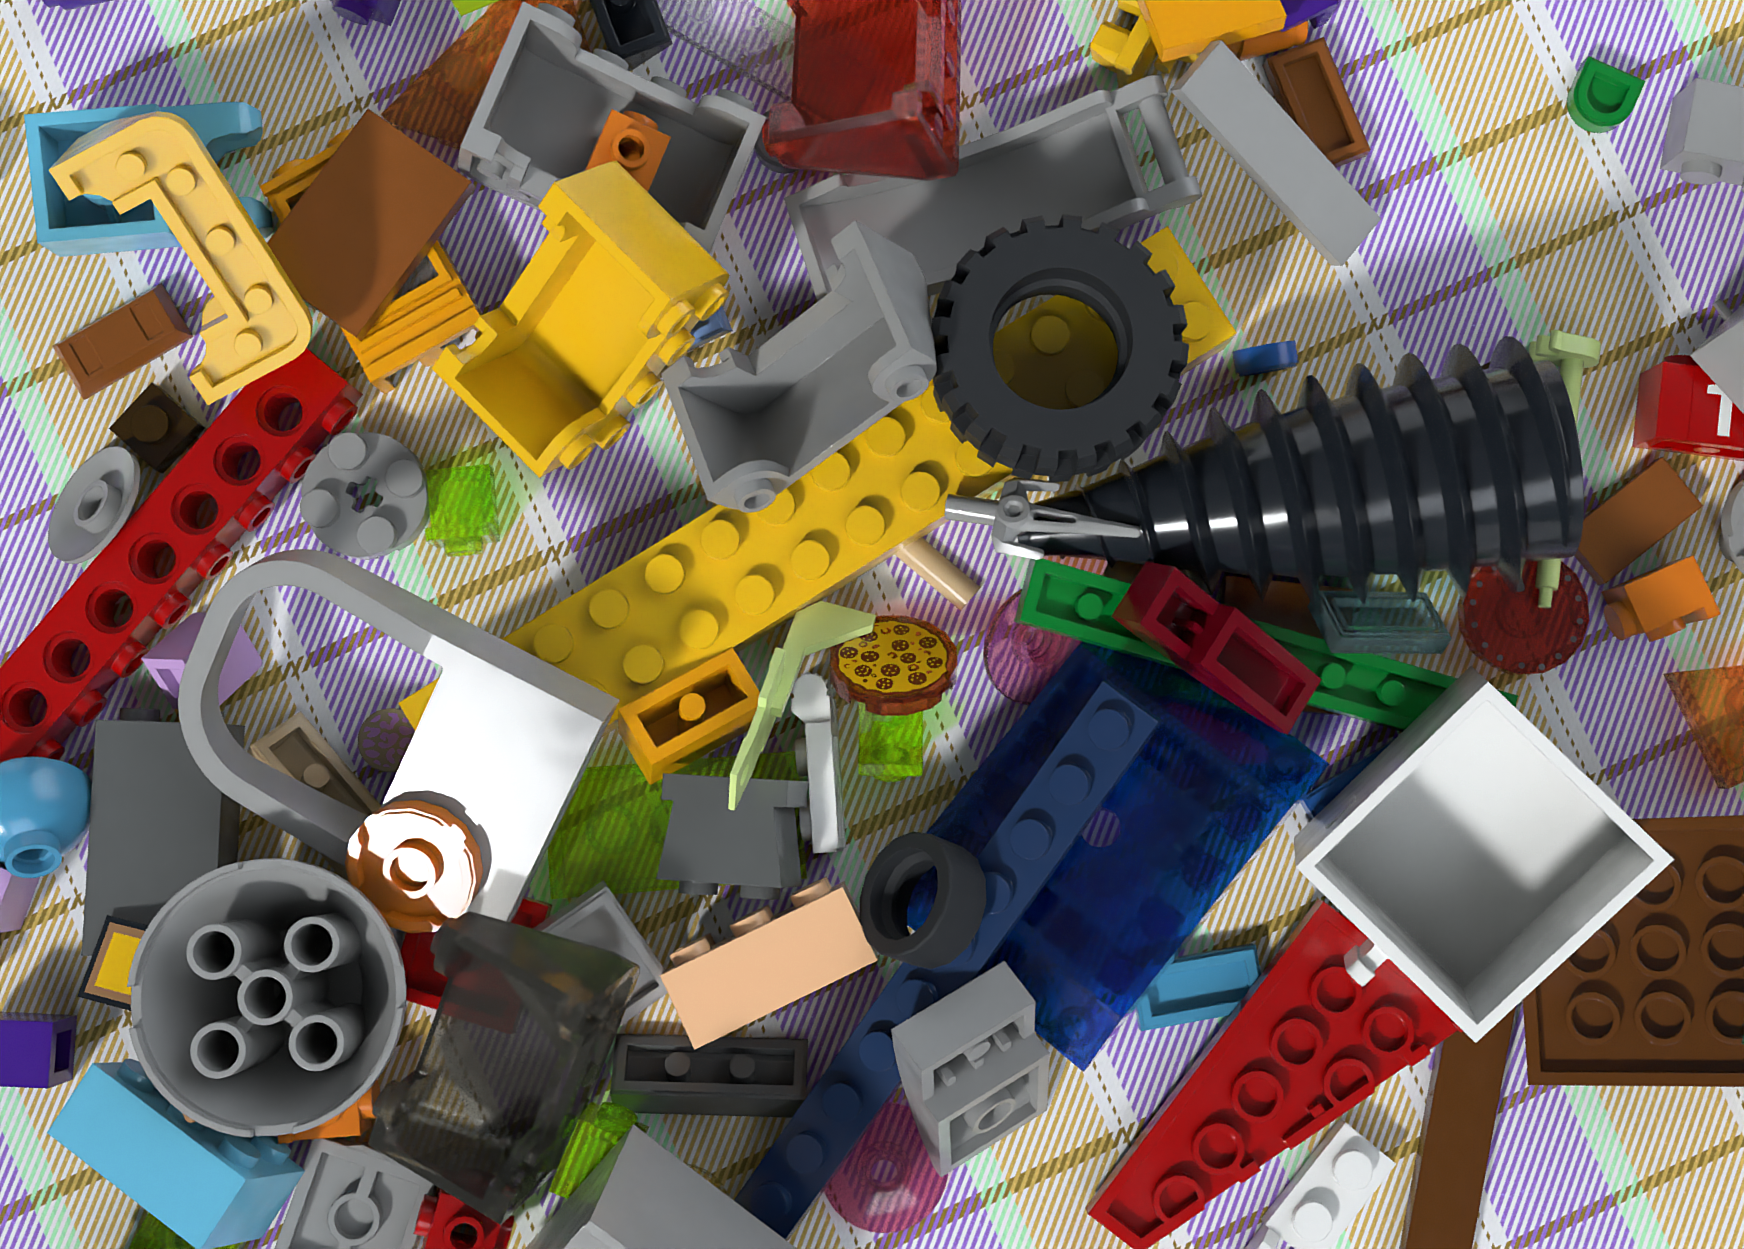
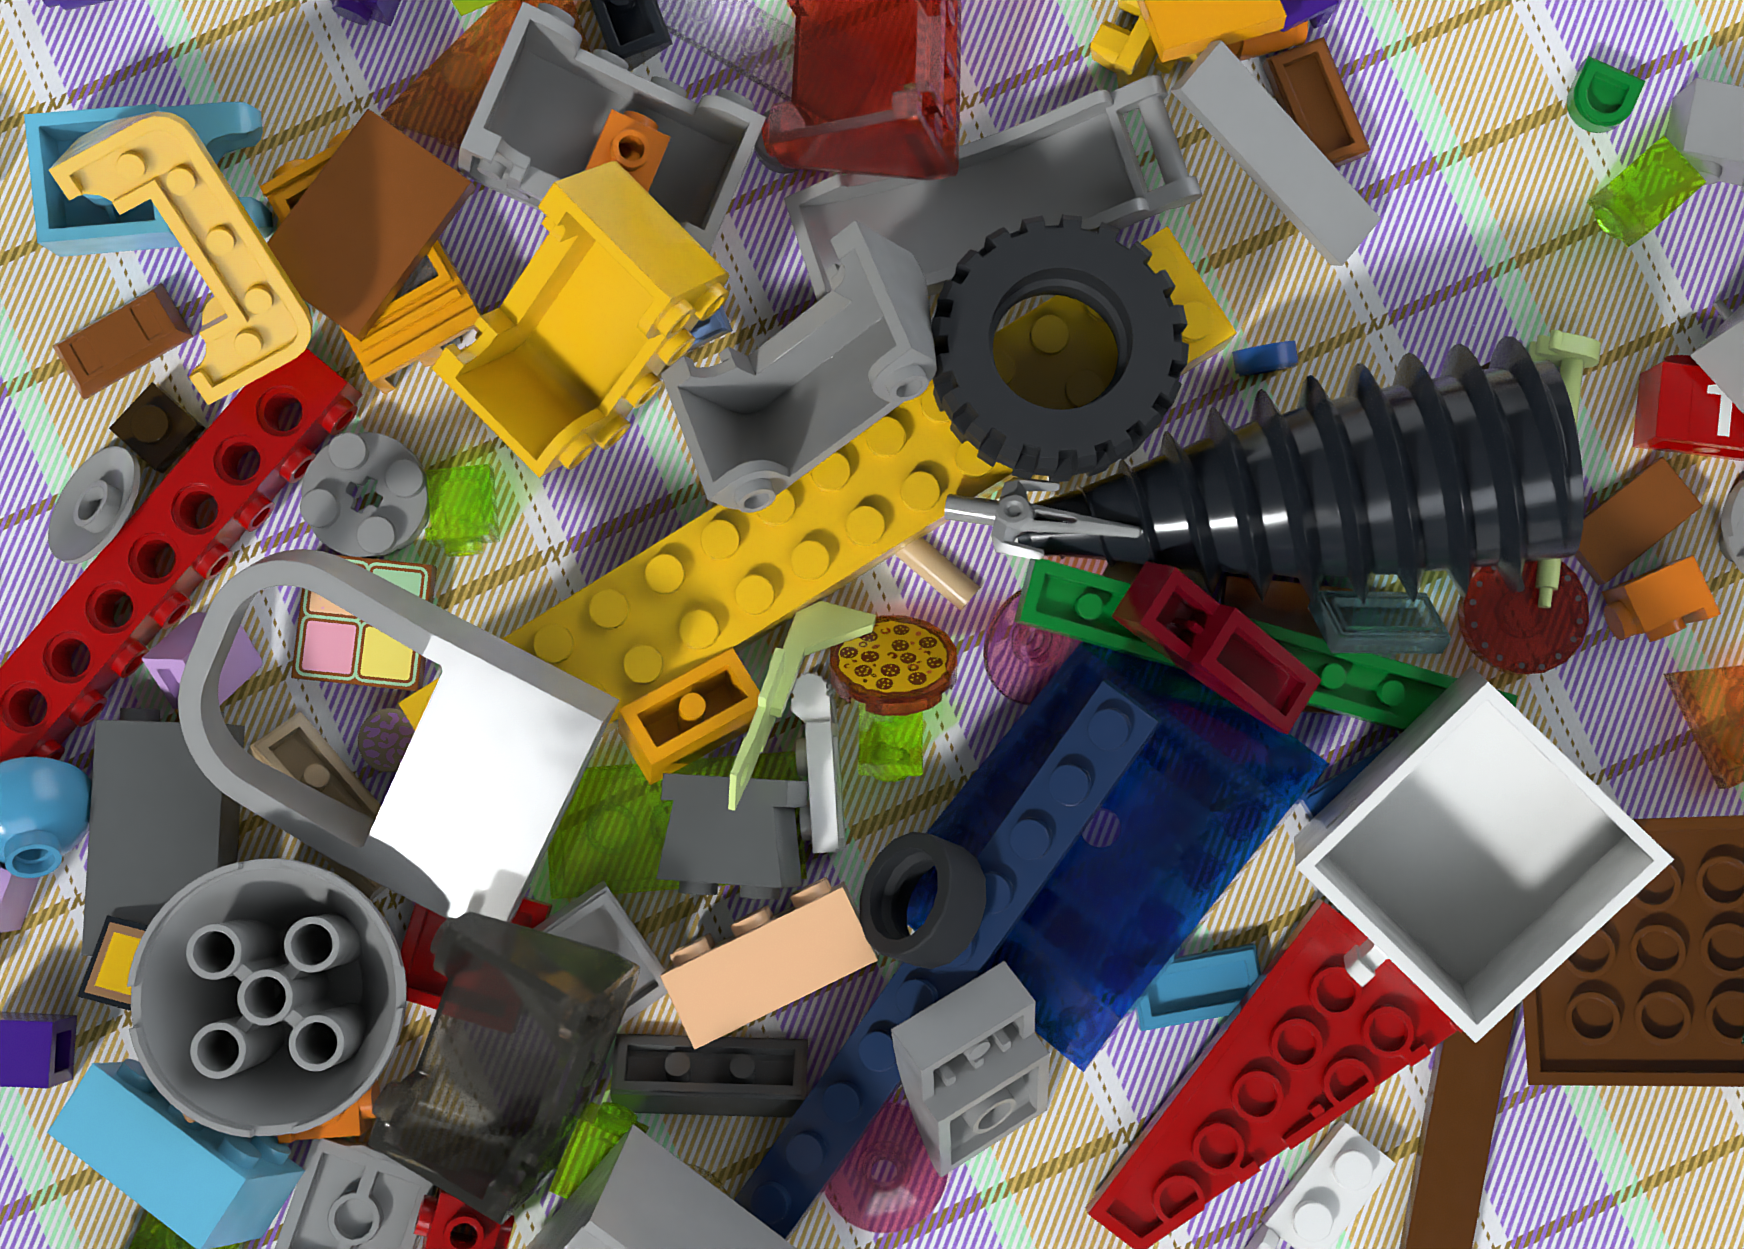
(346, 650): none -> tile
(415, 864): tile -> none
(1645, 192): none -> clear neon green brick

